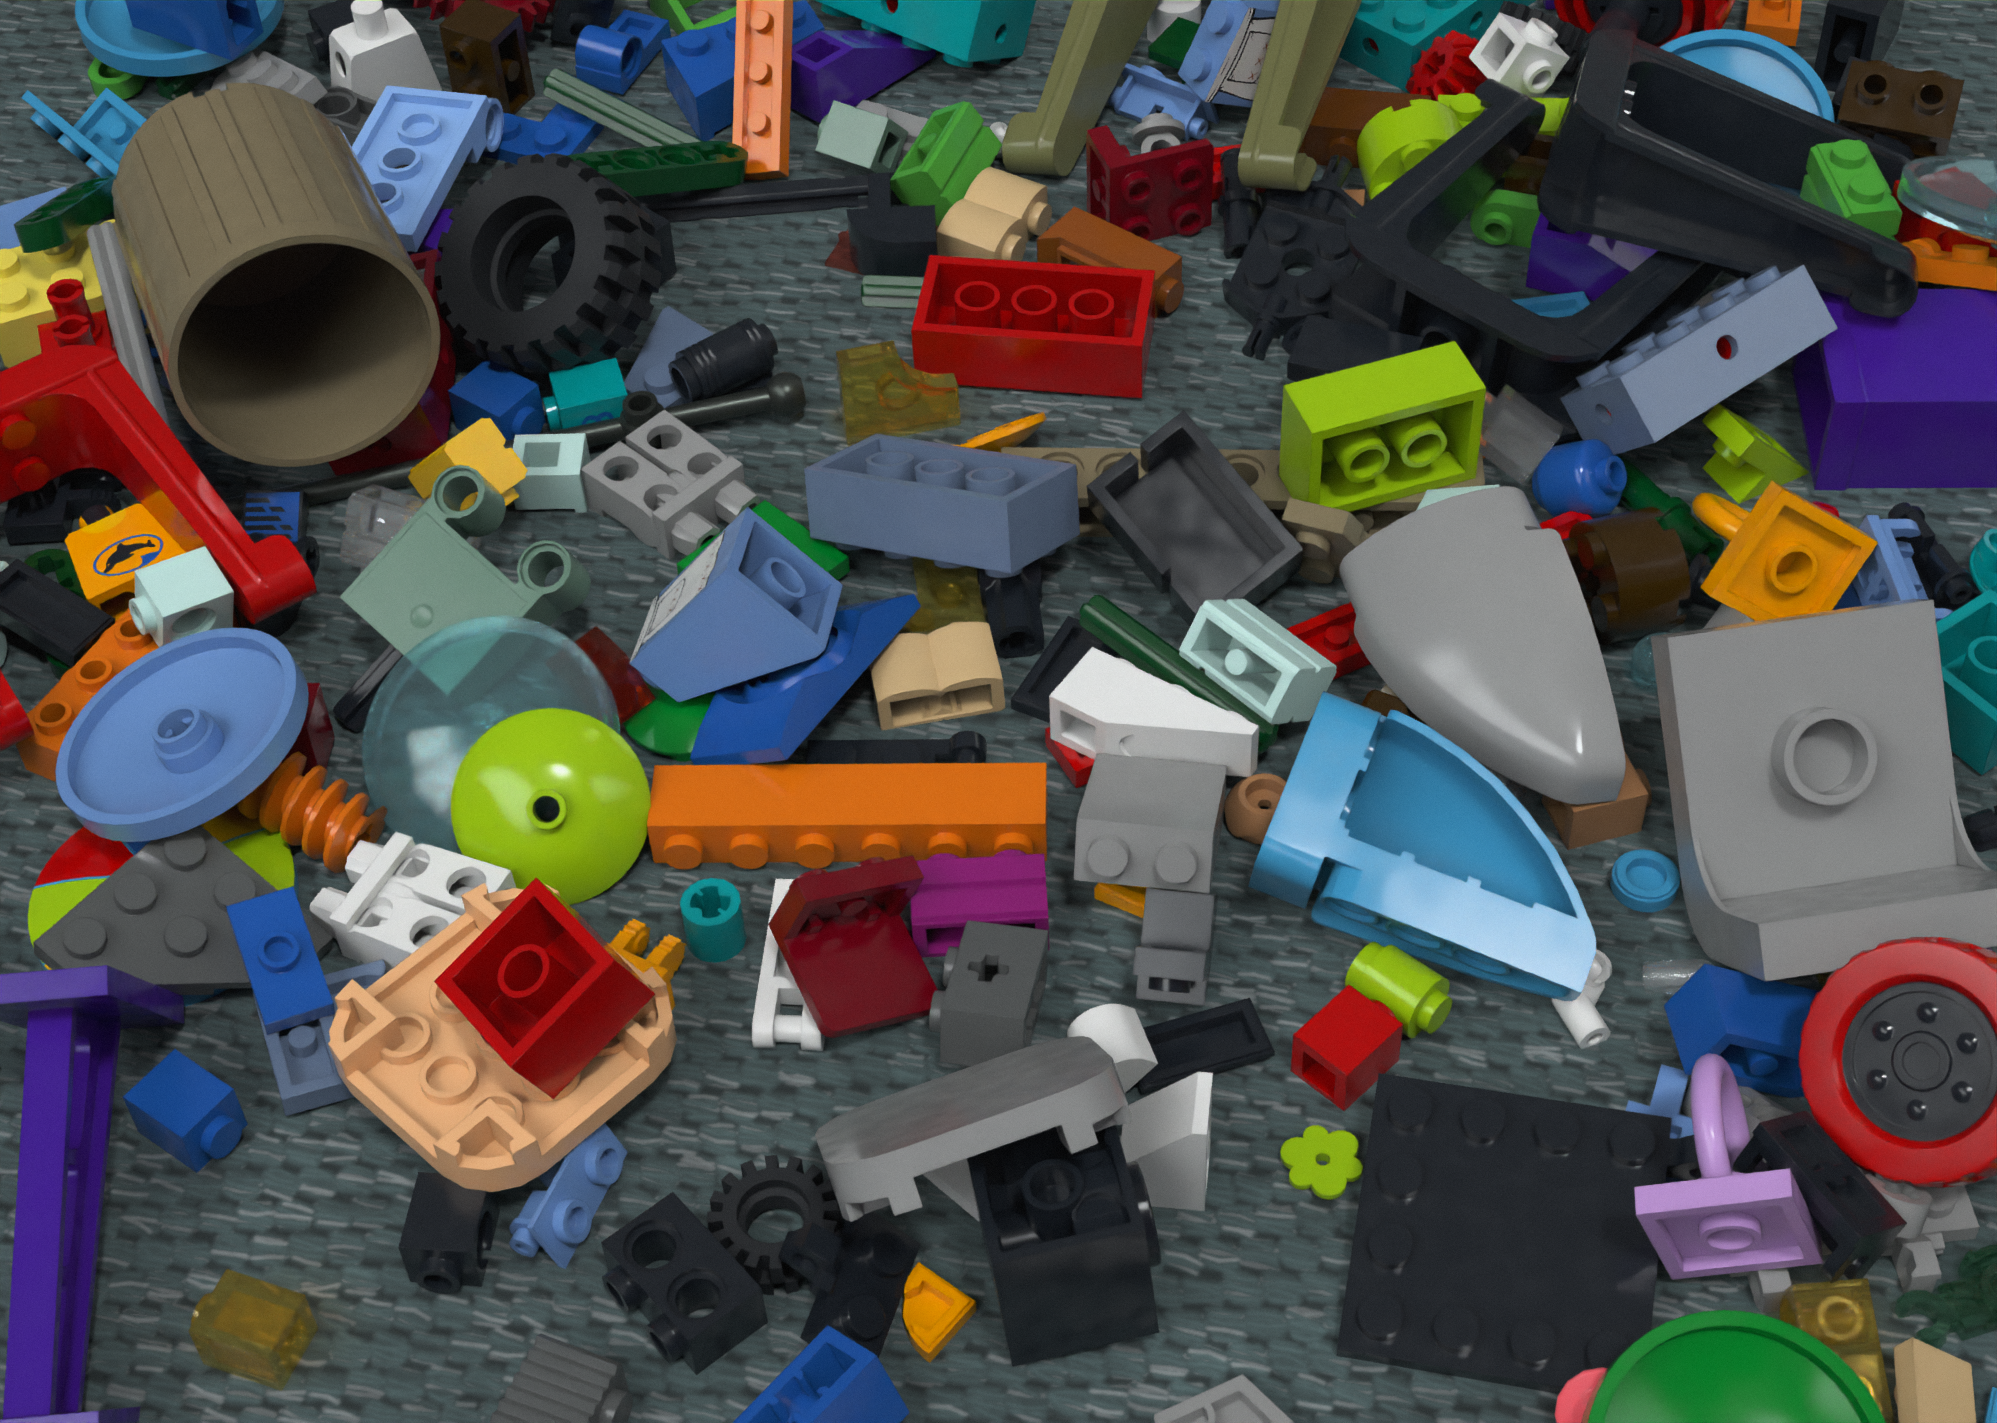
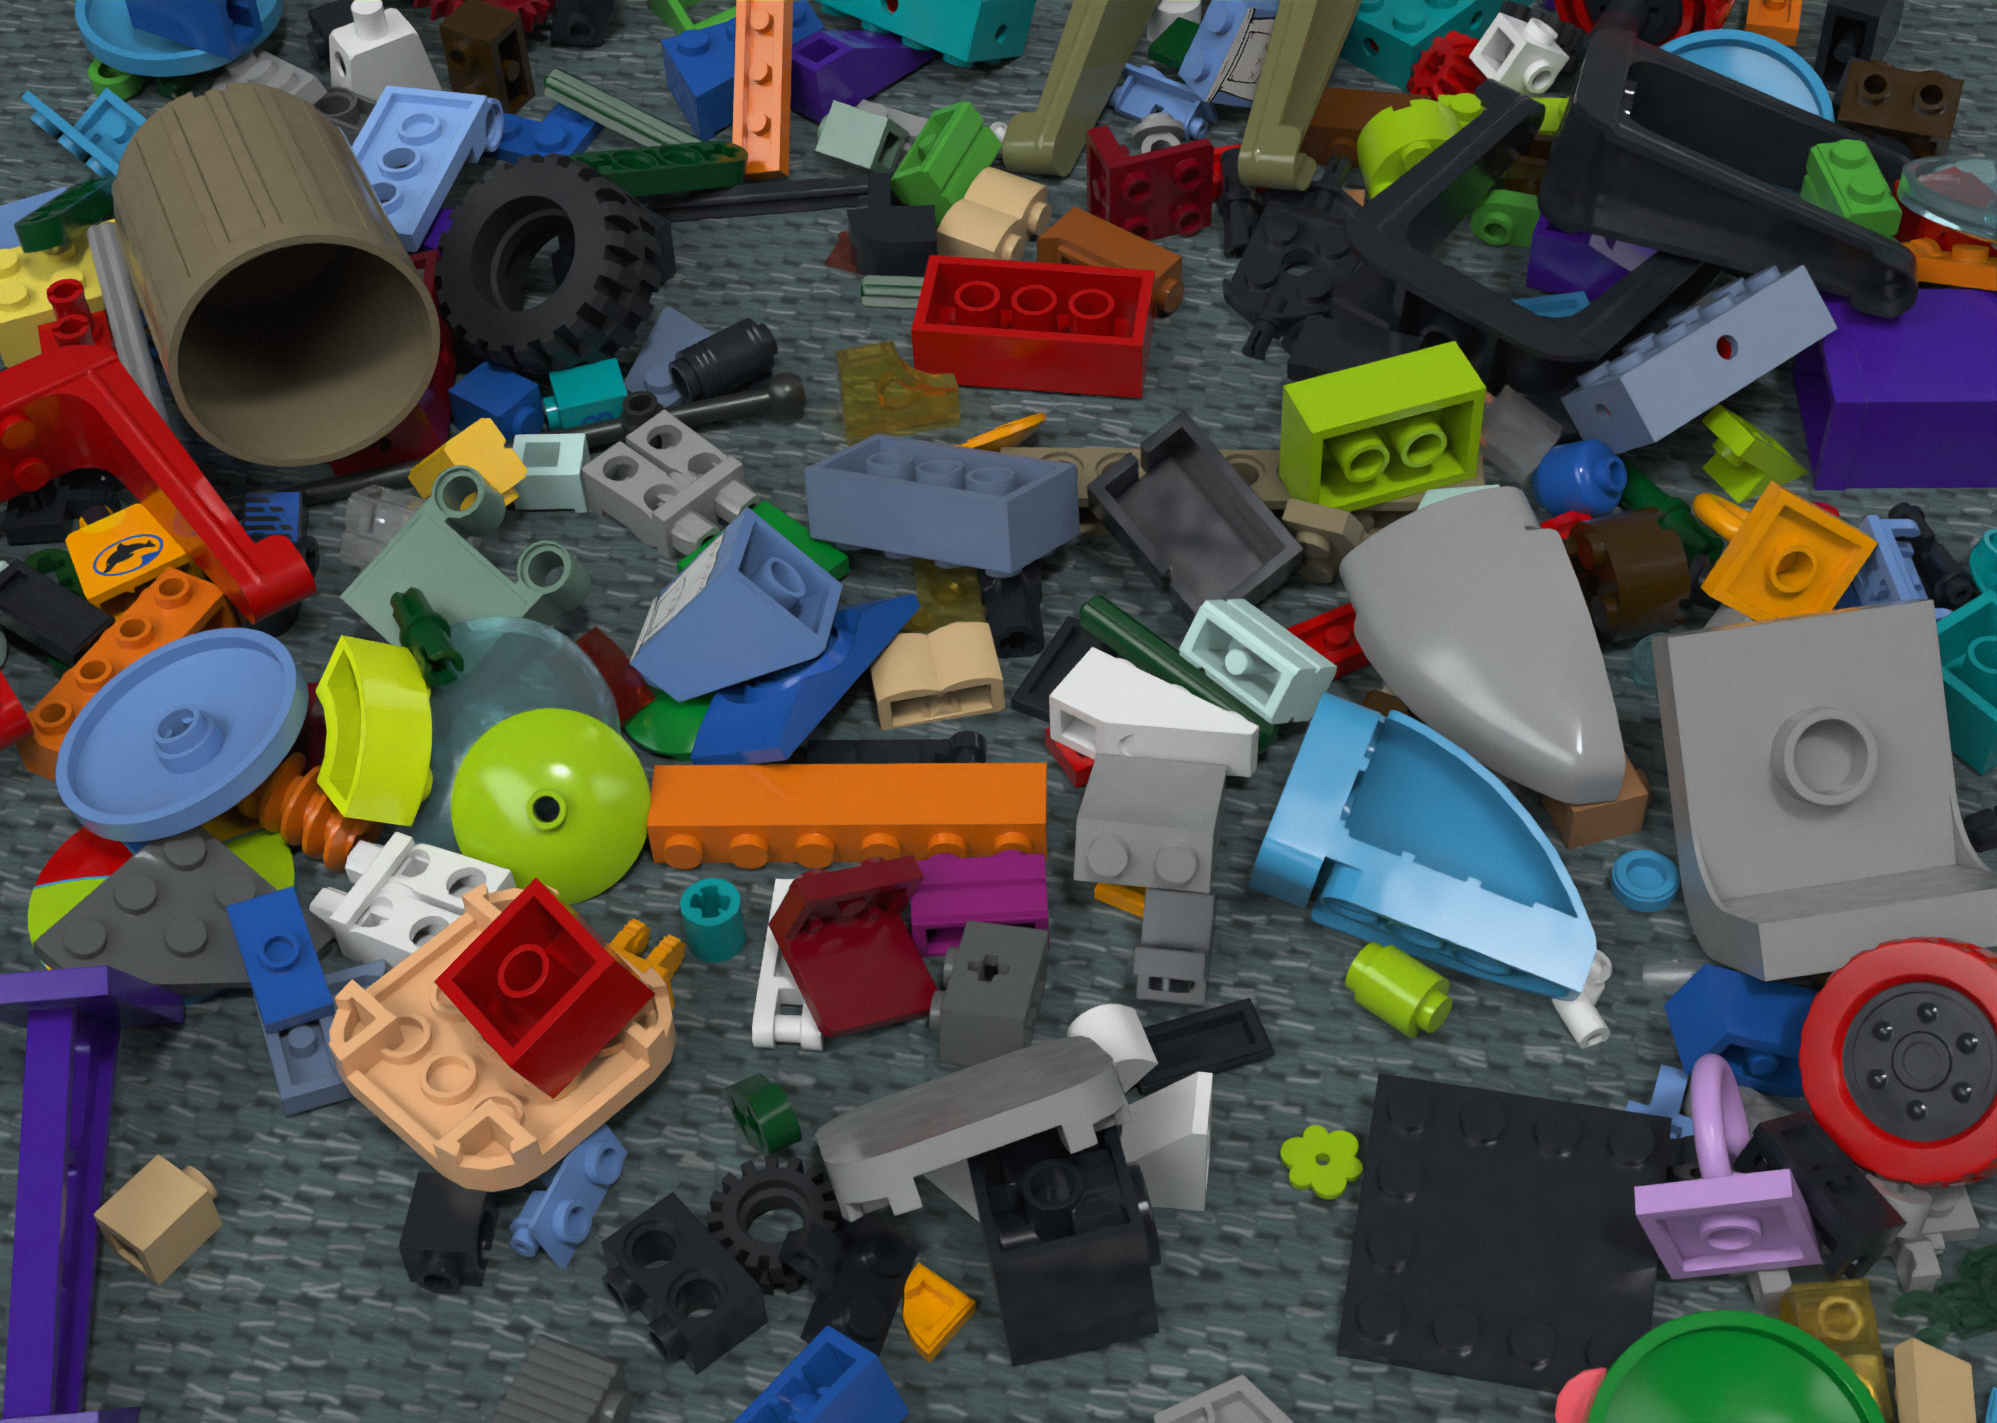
(159, 1218): none -> tan brick
(181, 597): light aqua brick -> none
(186, 1111): blue brick -> none
(252, 1329): clear yellow brick -> none
(376, 732): none -> neon yellow brick
(426, 637): none -> dark green axle
(619, 54): blue plate -> none
(764, 1113): none -> dark green beam
(1243, 803): medium nougat plate -> none
(1346, 1046): red brick -> none

